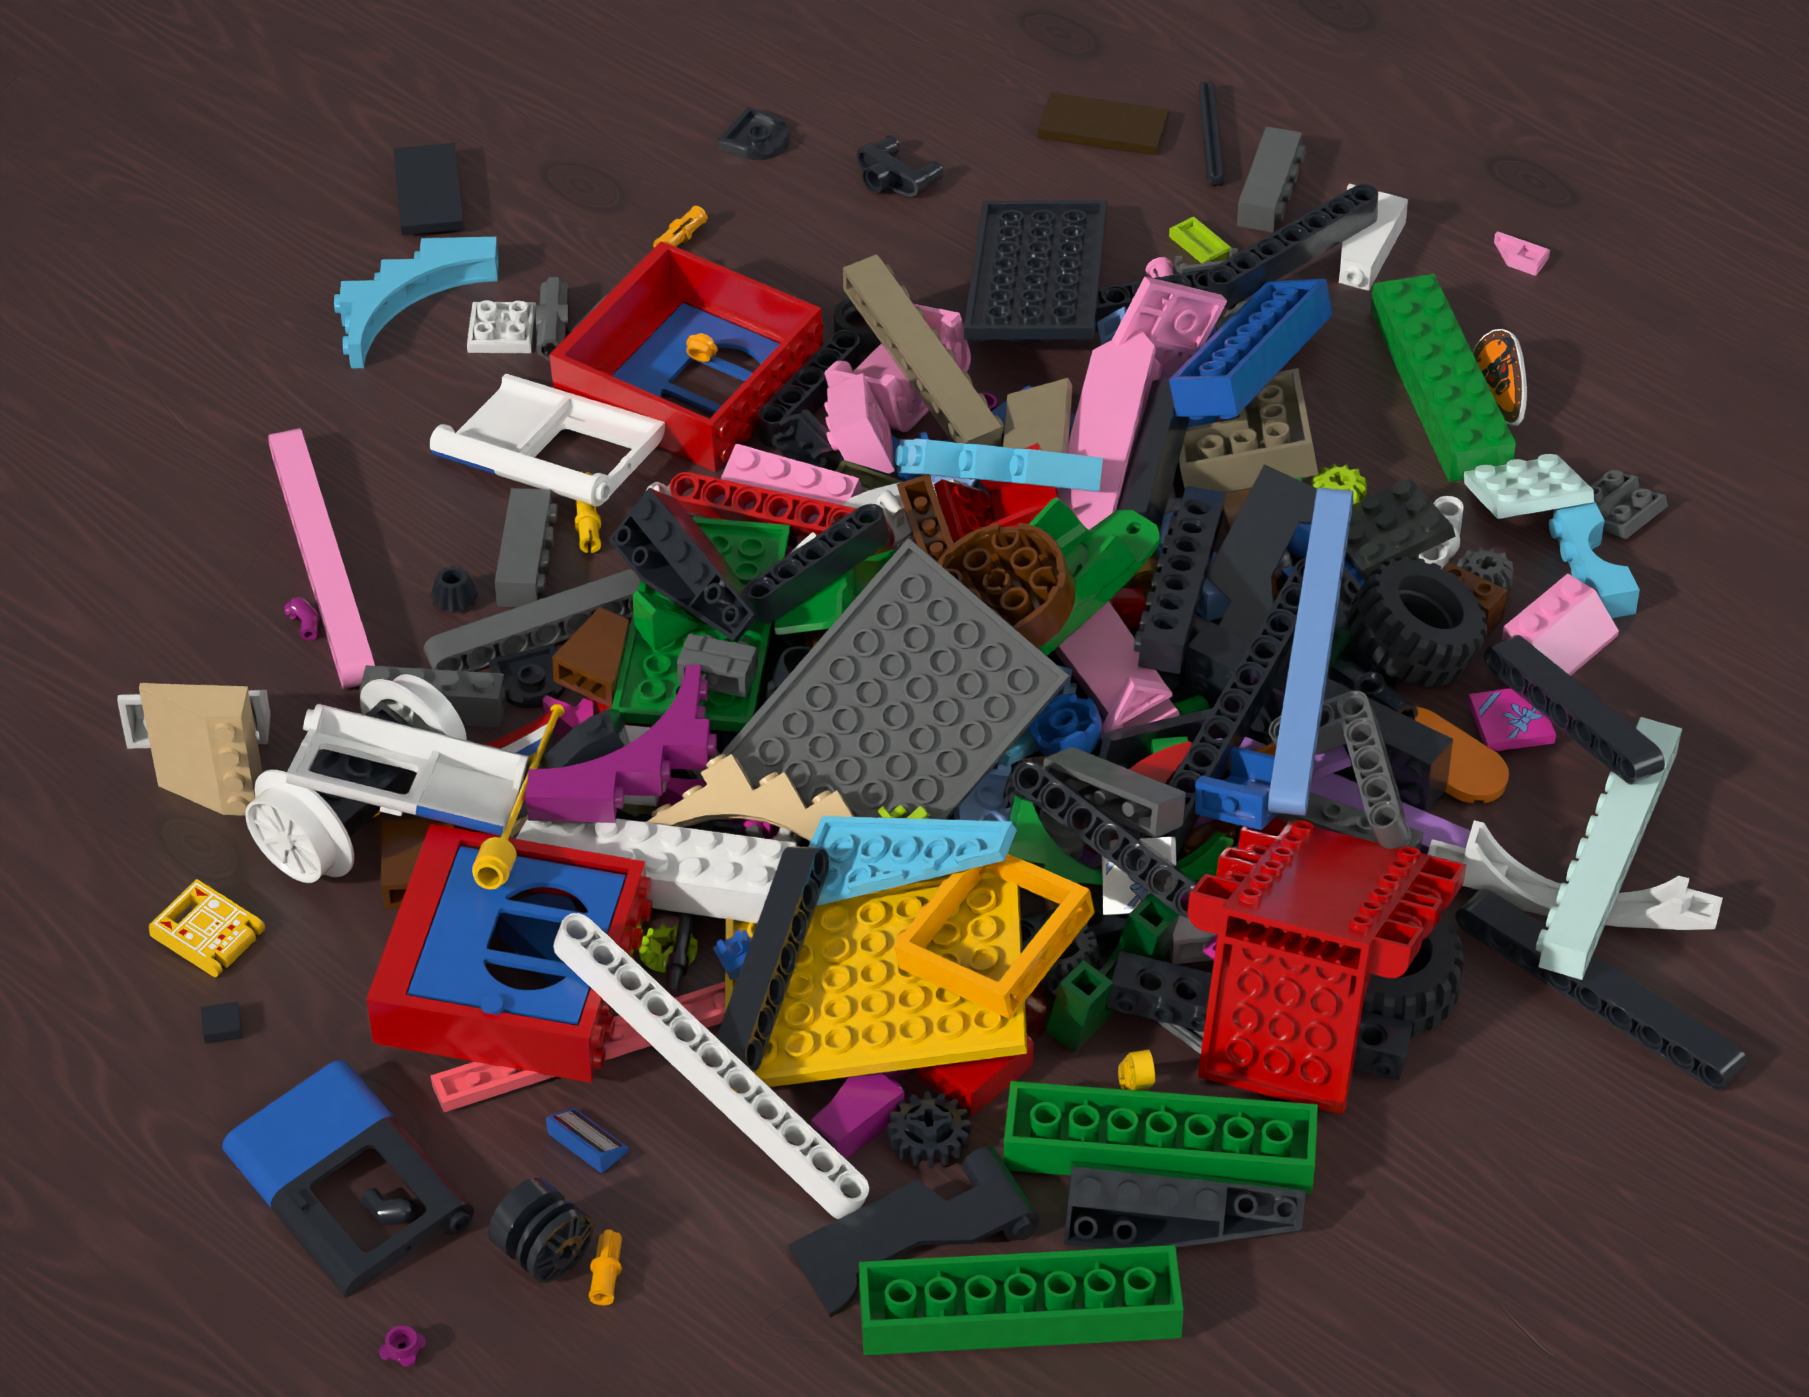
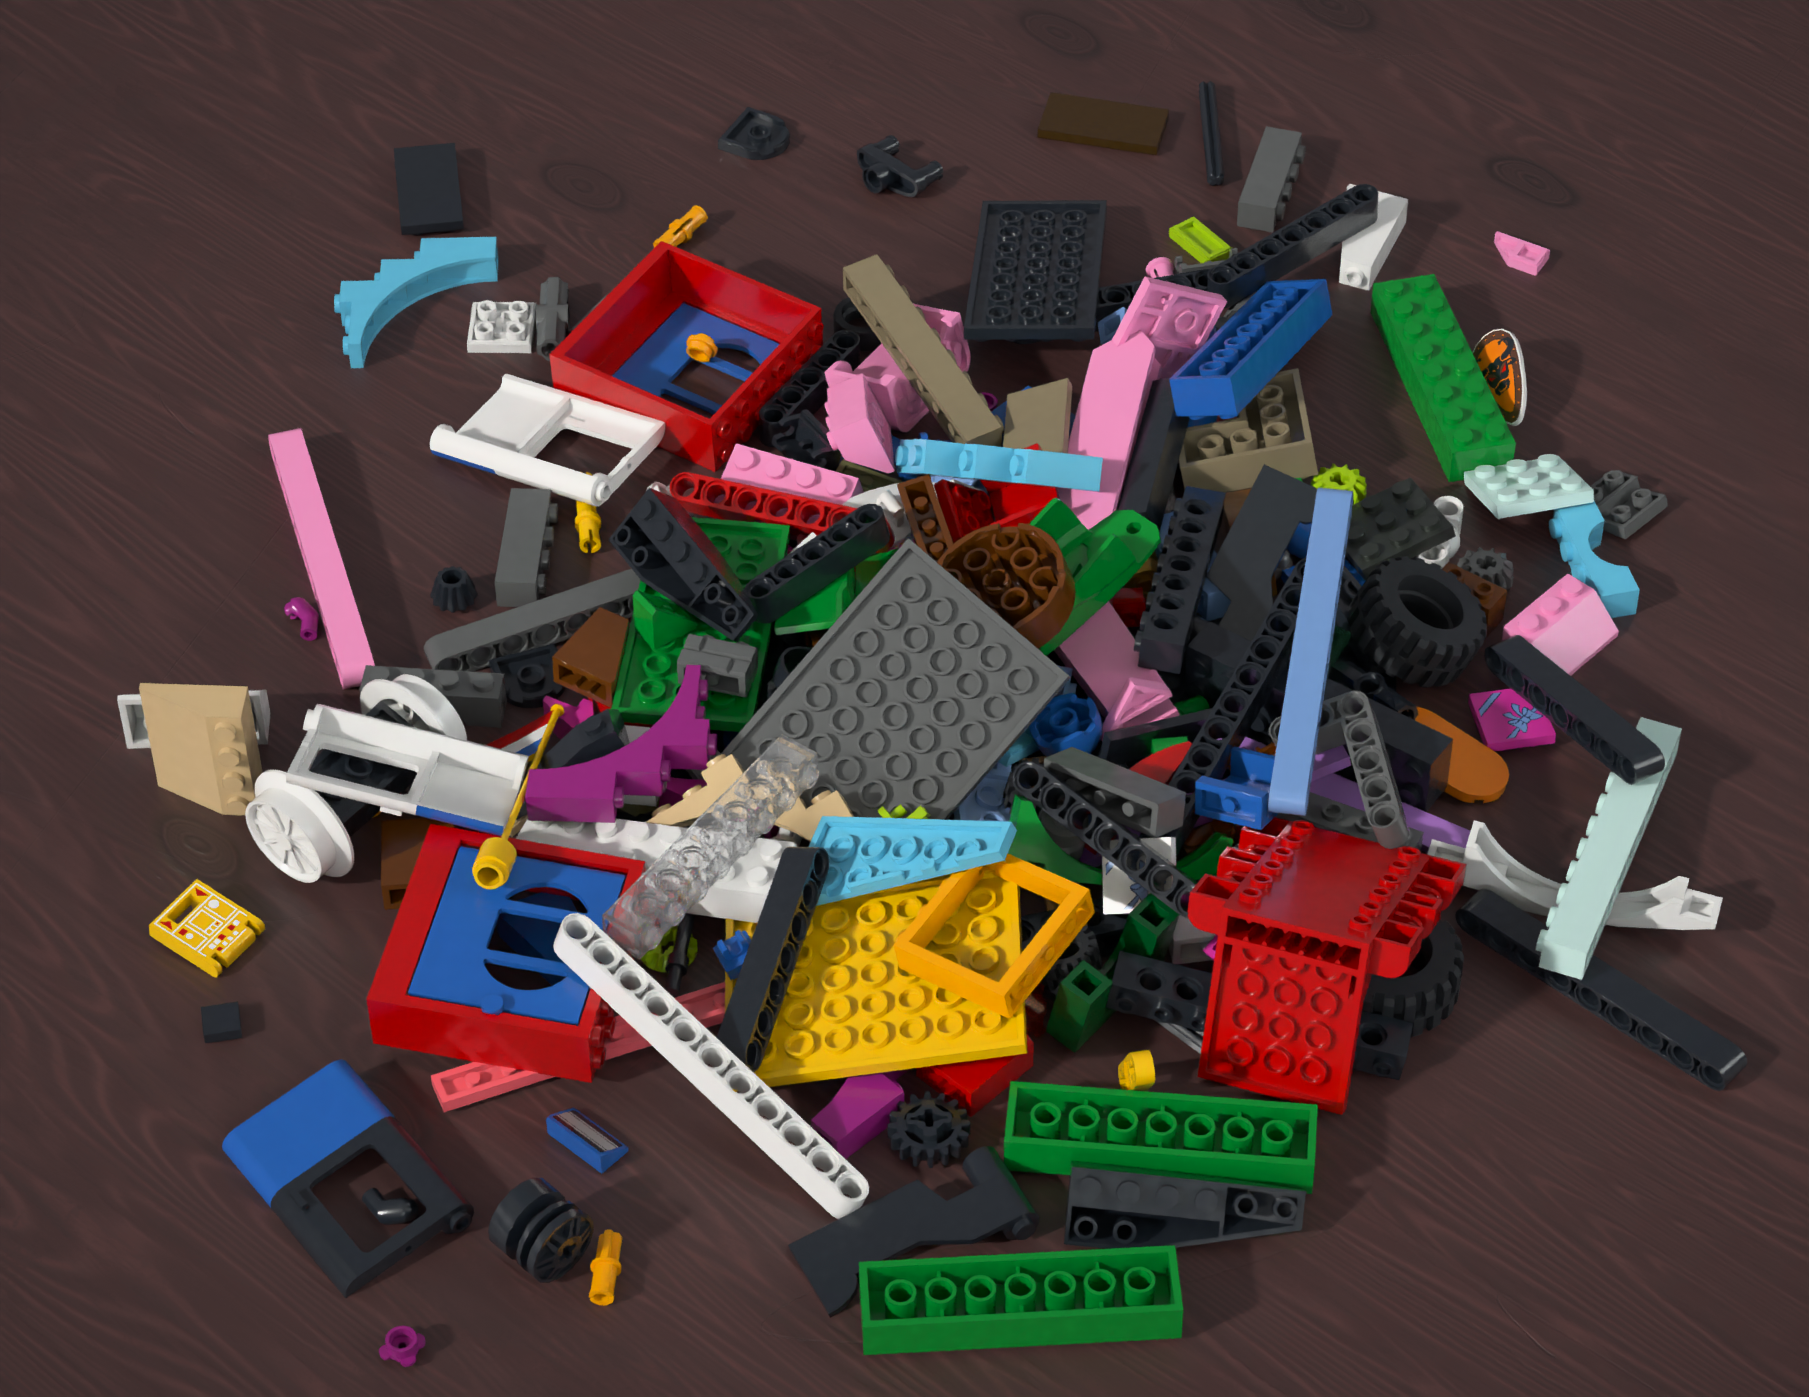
(710, 846): none -> clear brick

